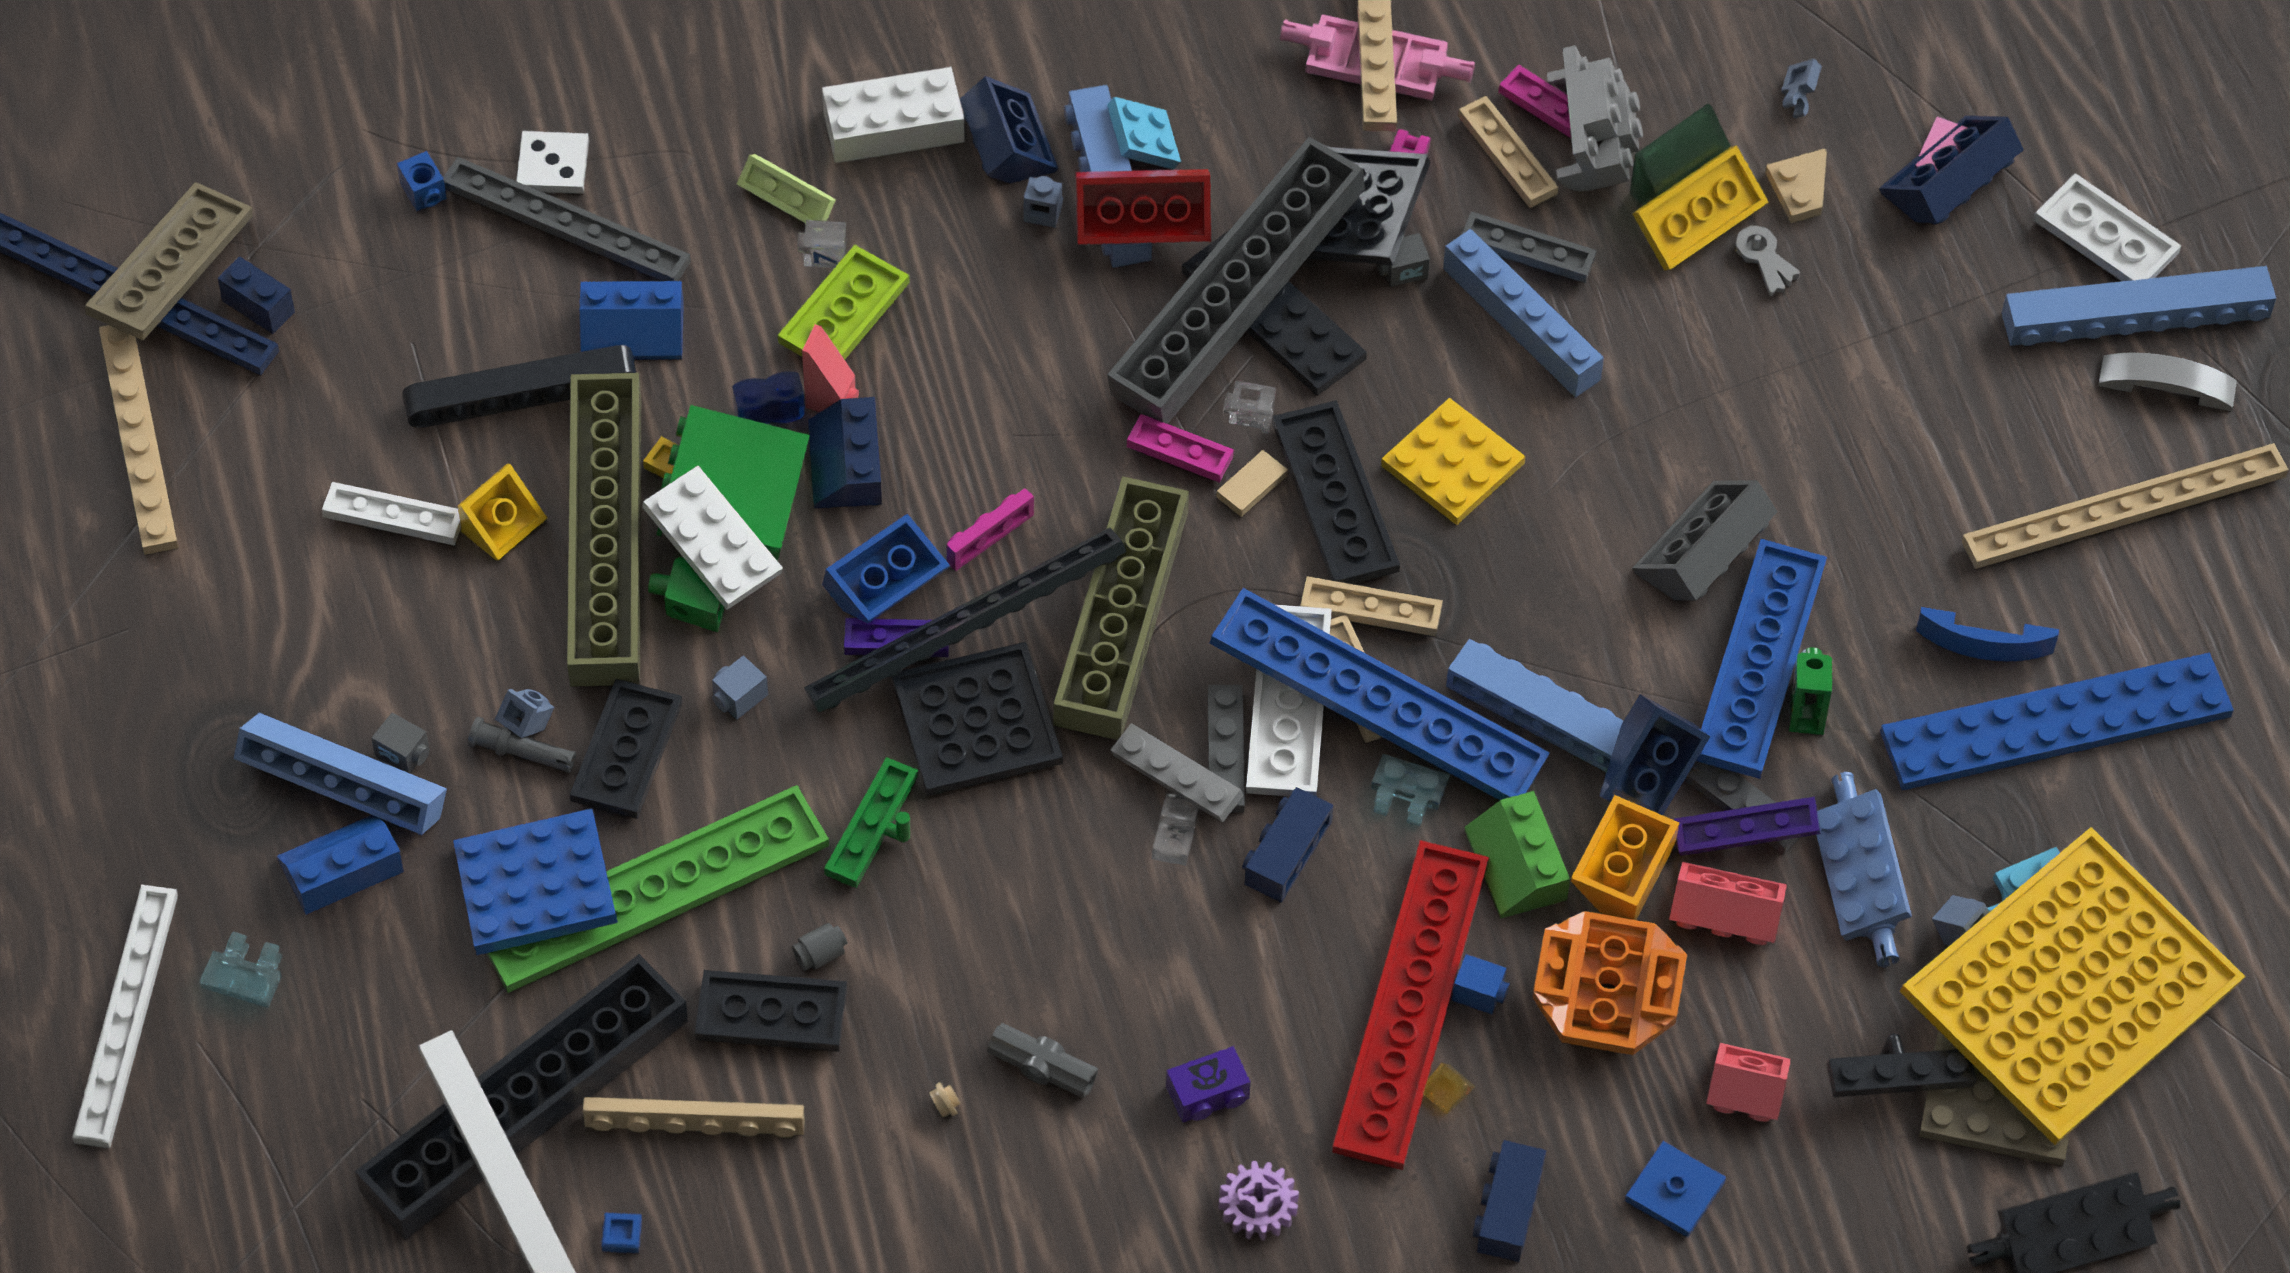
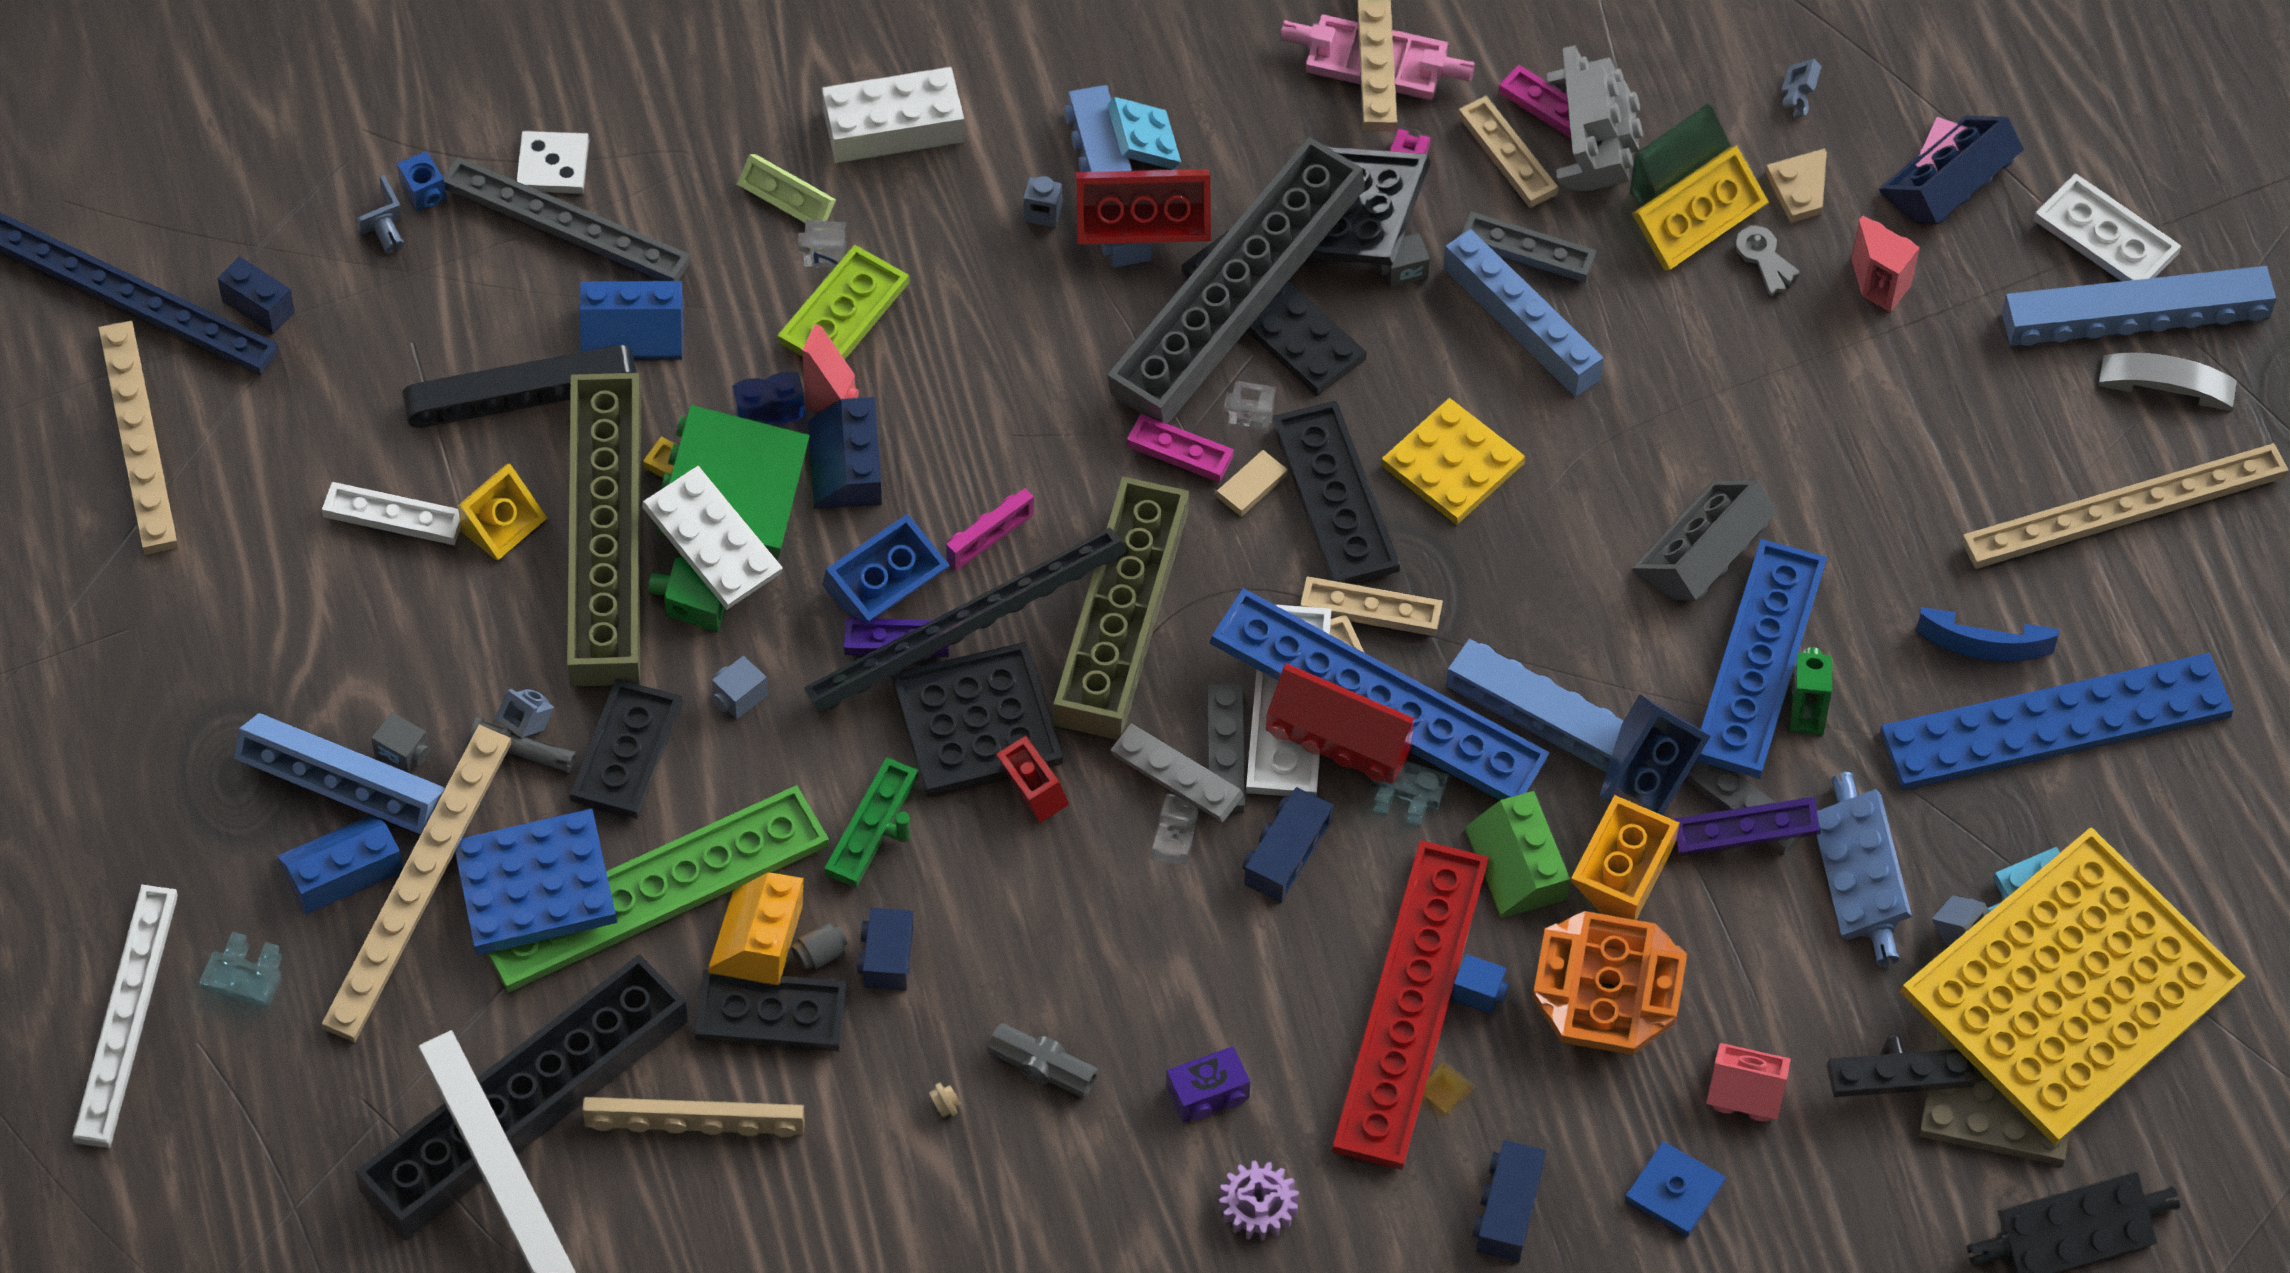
(168, 261): dark tan plate -> none
(382, 220): none -> sand blue bracket
(416, 884): none -> tan plate
(621, 1233): blue tile -> none
(759, 929): none -> light orange slope
(887, 949): none -> dark blue brick
(1007, 131): dark blue slope -> none
(1033, 779): none -> red slope
(1340, 724): none -> red slope
(1727, 903): coral slope -> none
(1883, 263): none -> coral slope

